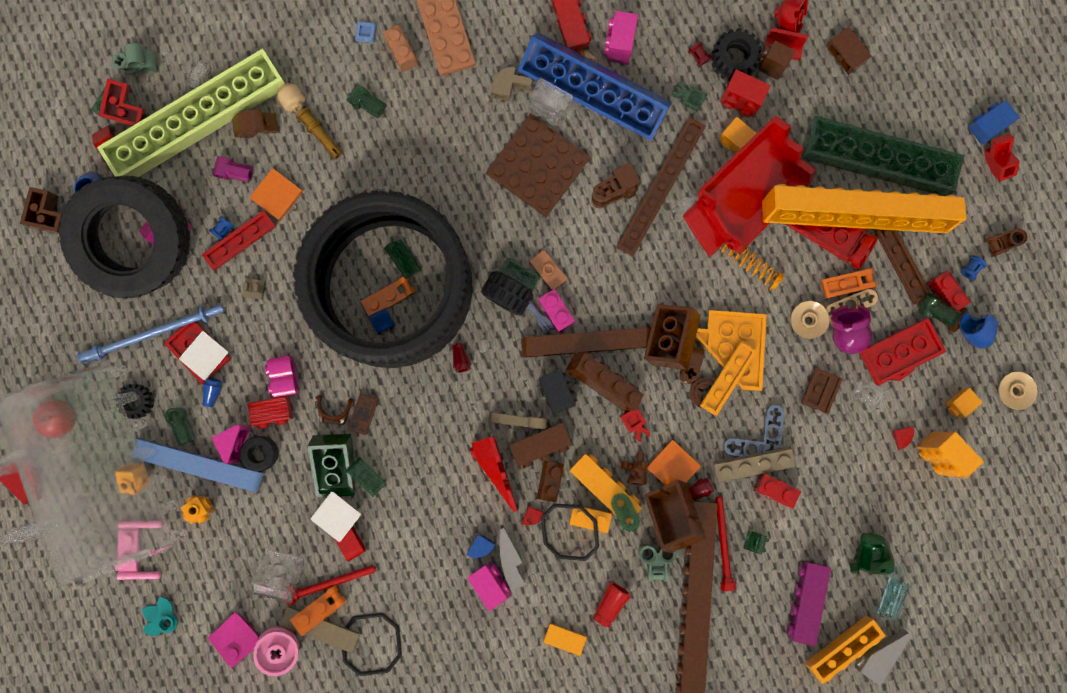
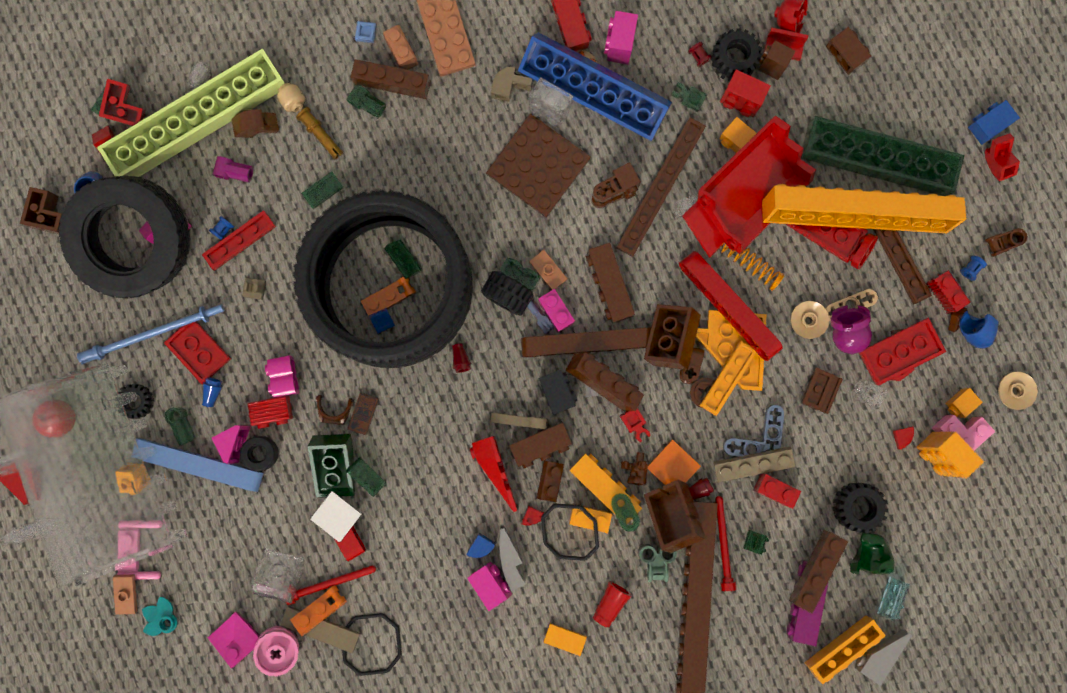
(125, 594): none -> nougat plate
(135, 59): sand green piece -> none
(203, 355): white sticker -> none
(203, 509): light orange brick -> none
(276, 194): orange tile -> none
(322, 190): none -> clear green plate
(390, 79): none -> reddish brown brick
(610, 282): none -> reddish brown brick
(730, 306): none -> red beam
(818, 571): none -> reddish brown brick
(848, 283): orange plate -> none
(876, 507): none -> black tyre
(933, 307): clear green piece -> none
(972, 432): none -> bright pink brick

